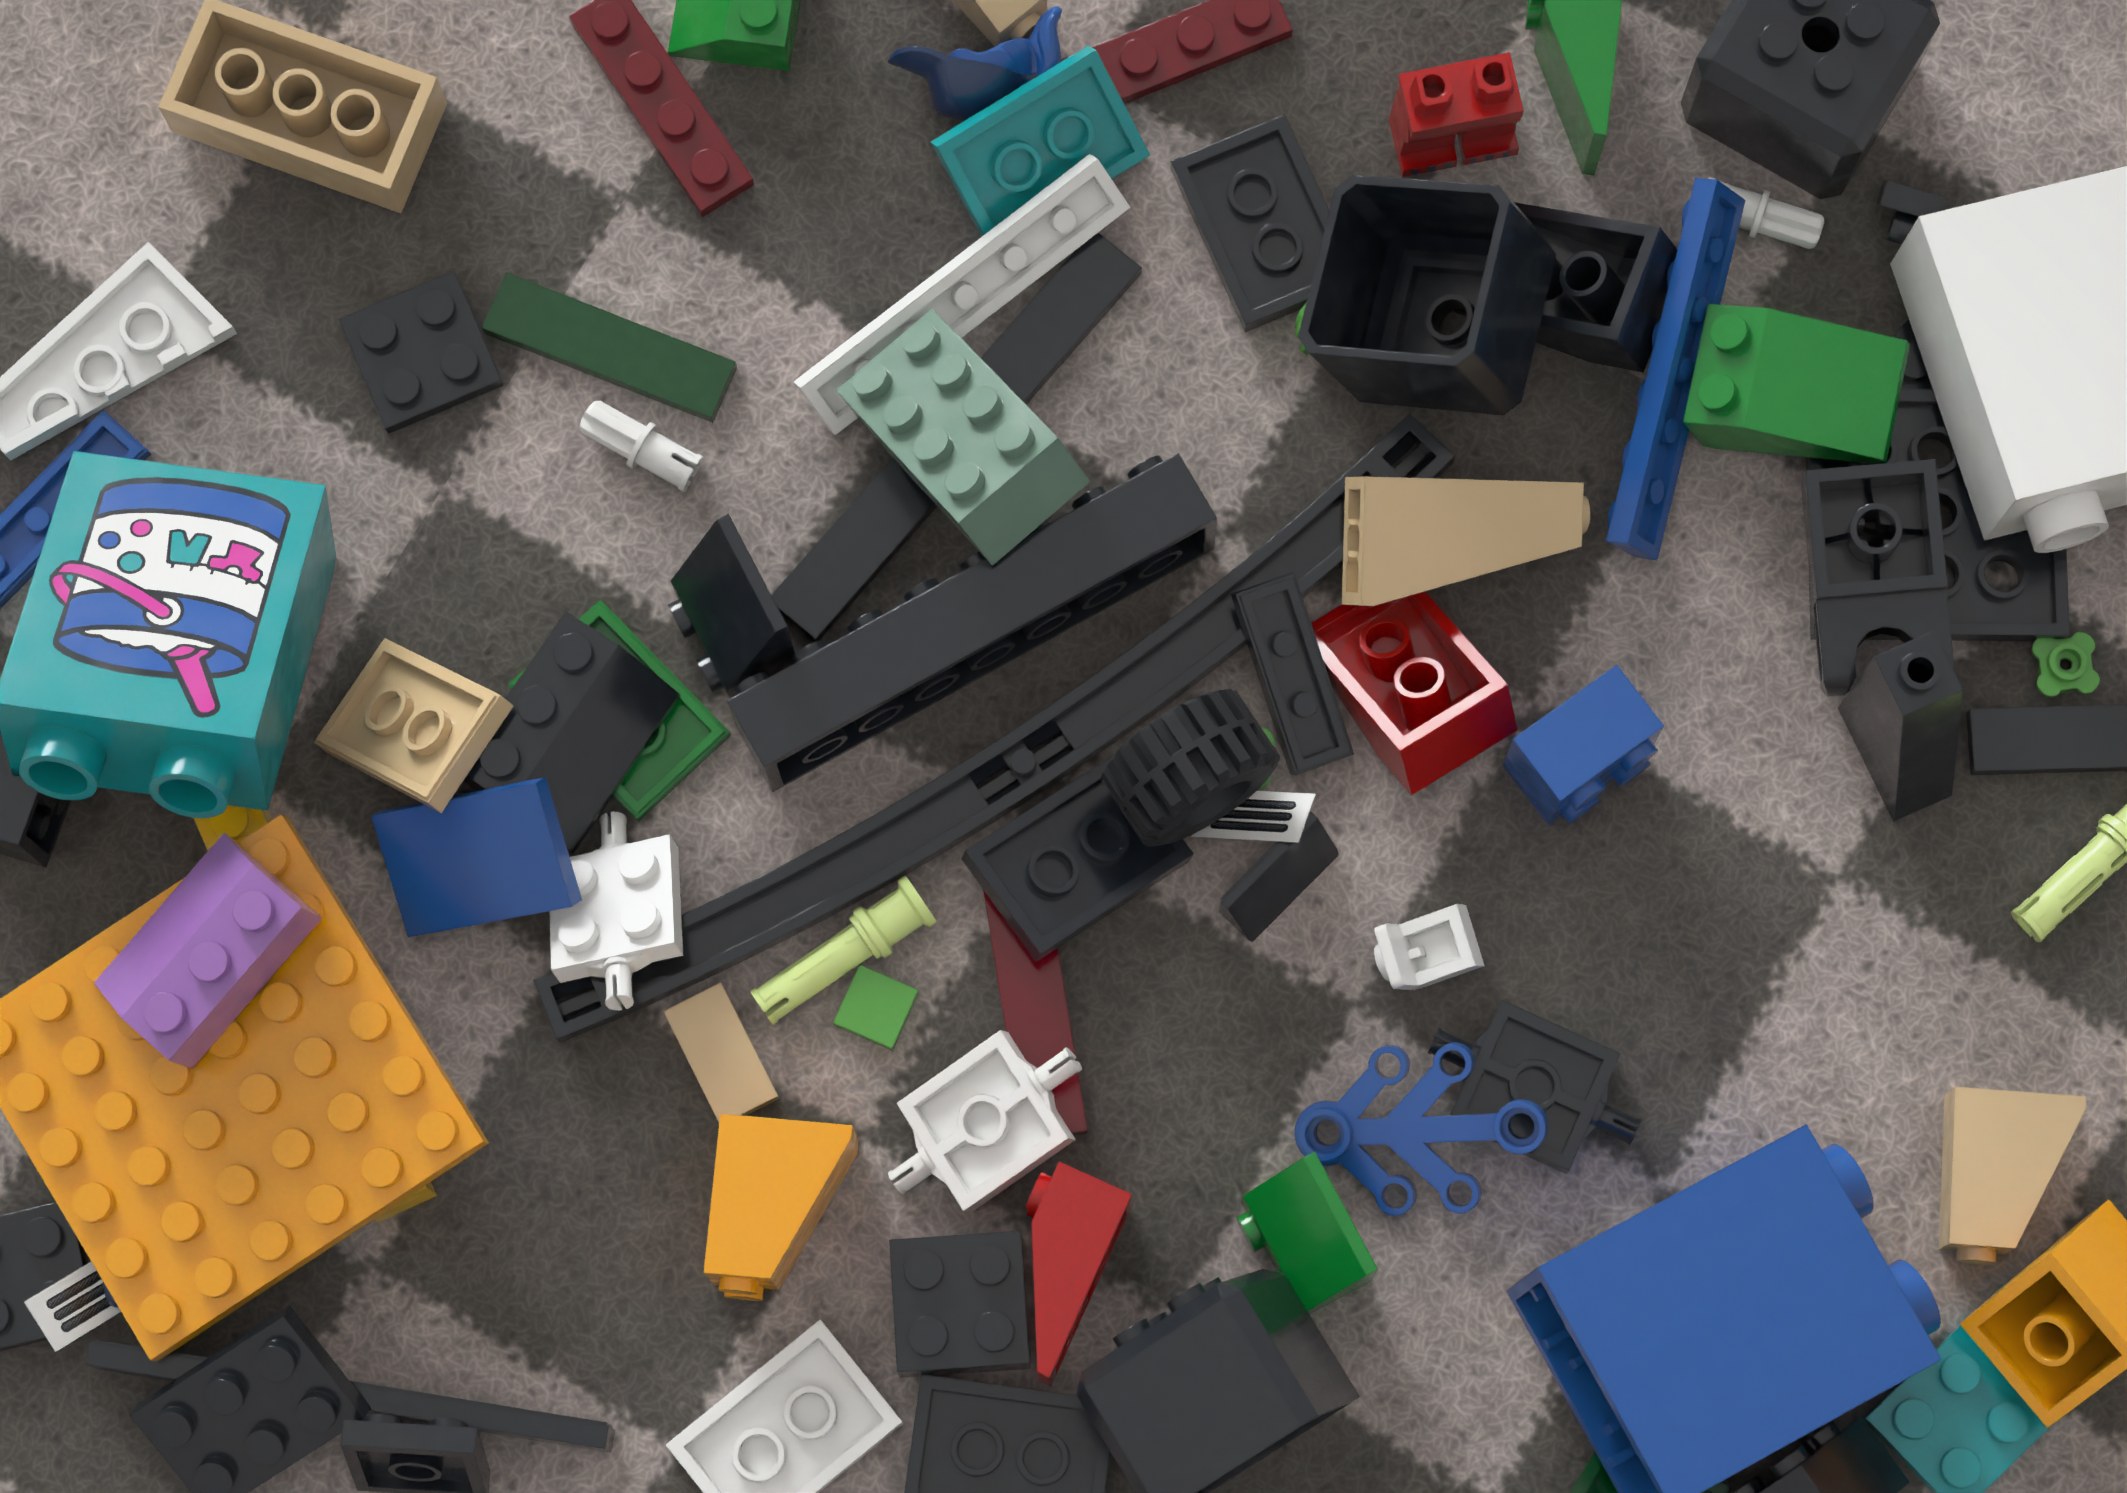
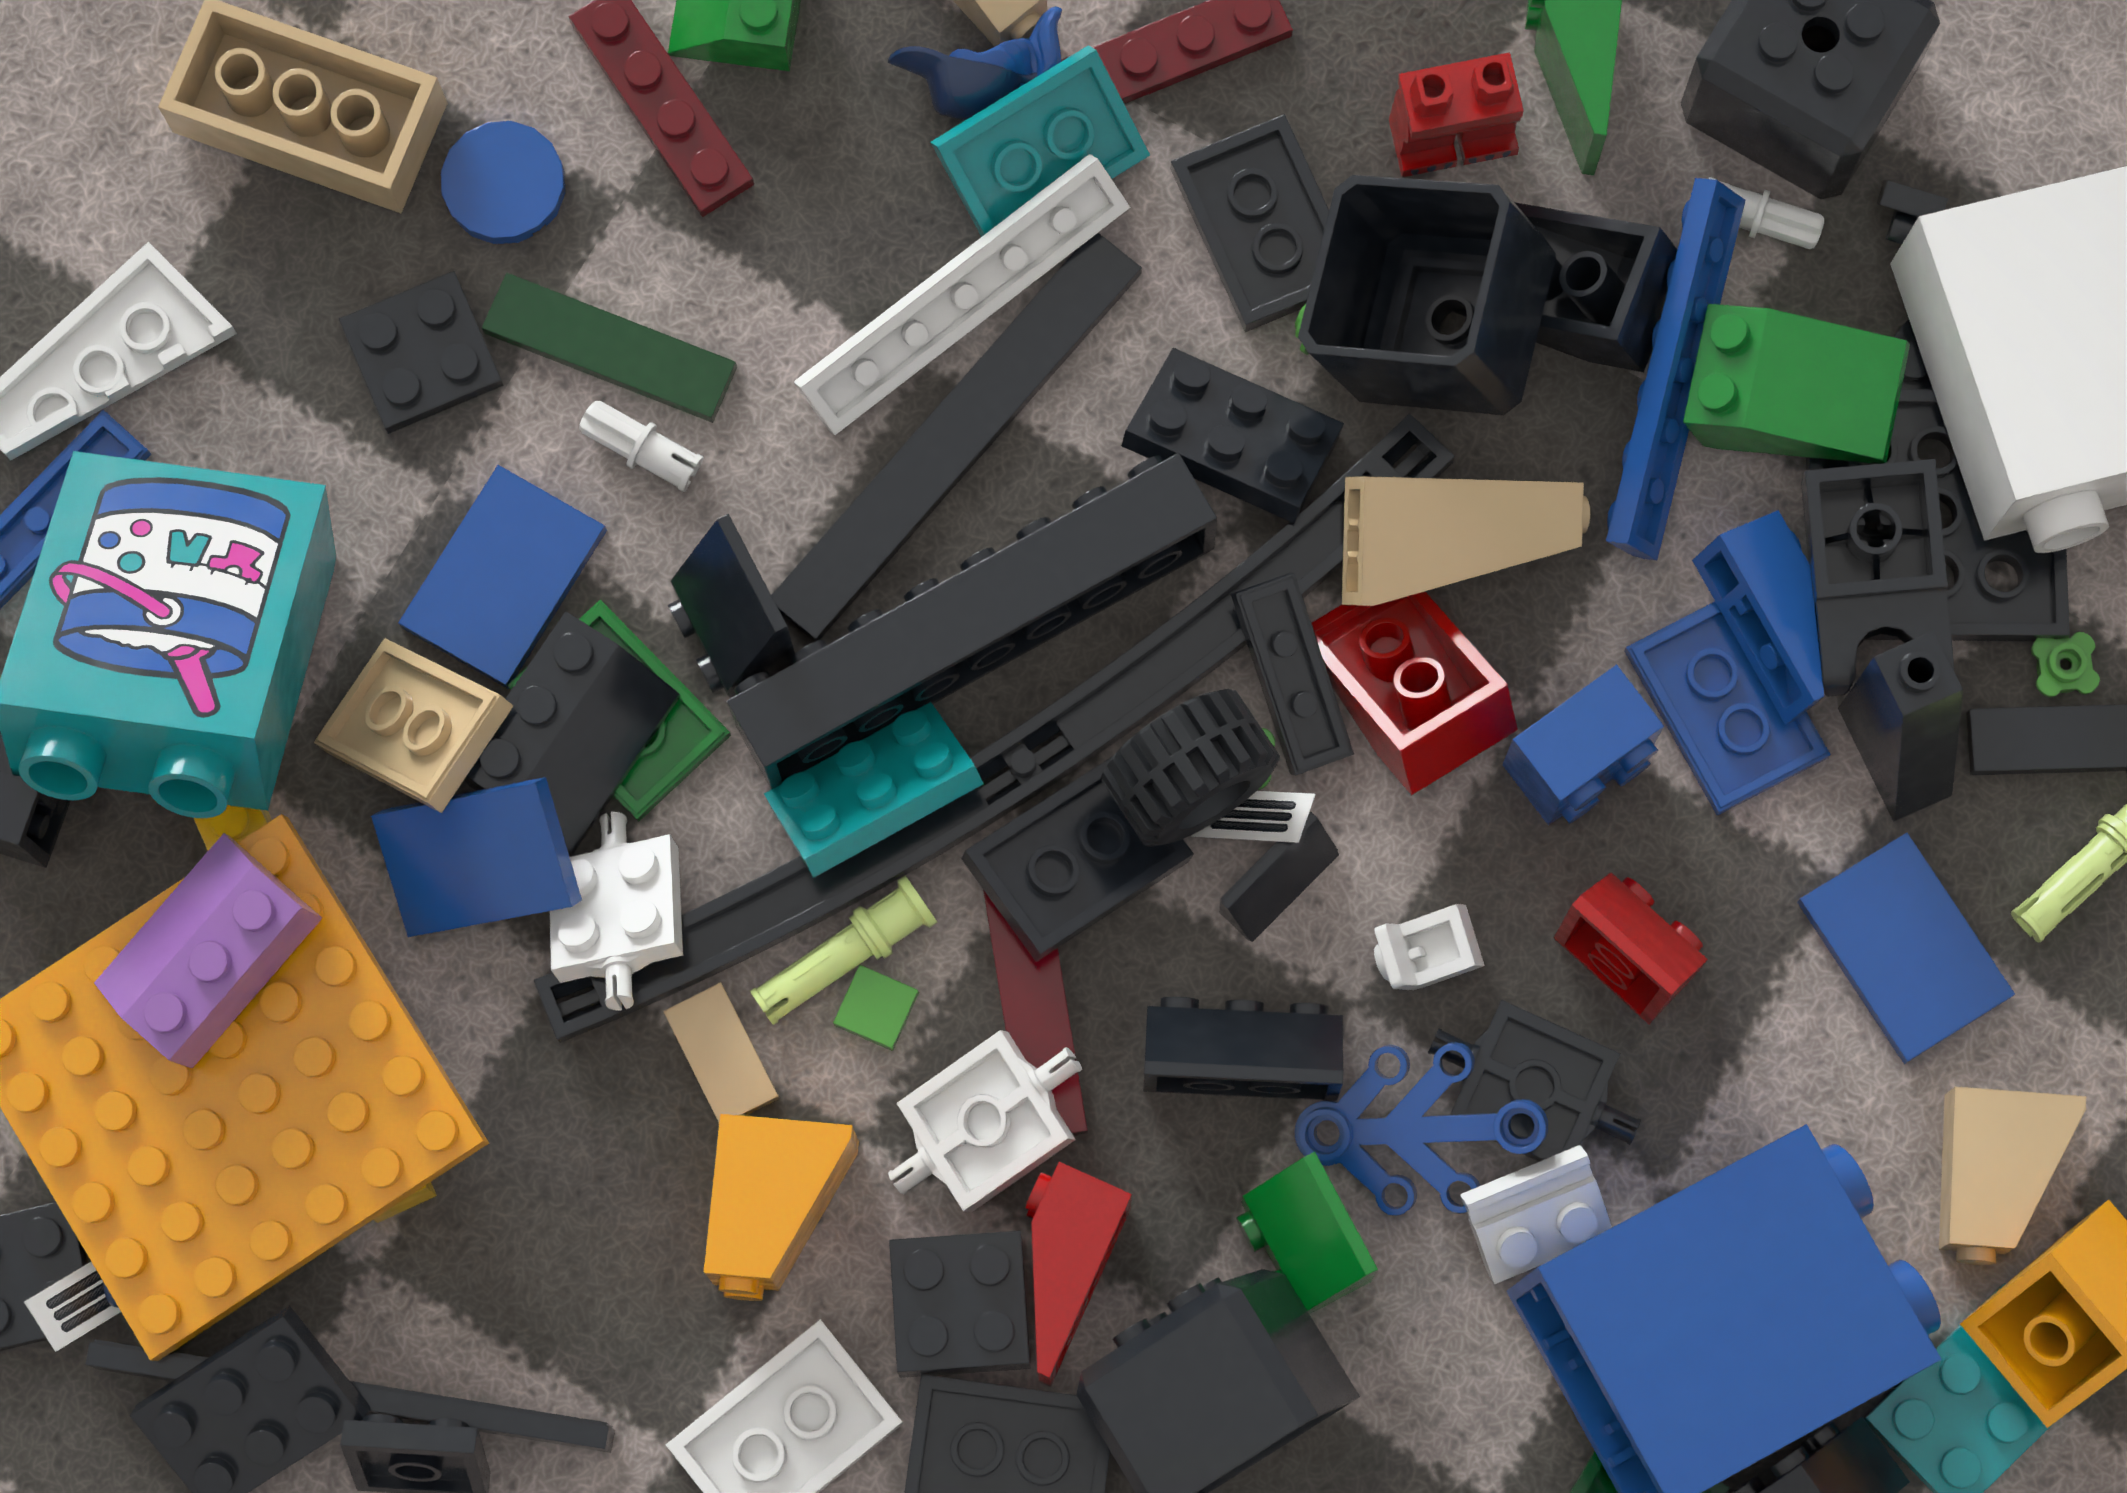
(502, 576): none -> blue tile
(503, 182): none -> blue tile
(873, 788): none -> teal plate
(963, 436): sand green brick -> none
(1233, 434): none -> black plate
(1243, 1050): none -> black slope
(1536, 1213): none -> white plate
(1630, 945): none -> red slope
(1721, 710): none -> blue tile
(1769, 605): none -> blue slope
(1905, 948): none -> blue tile

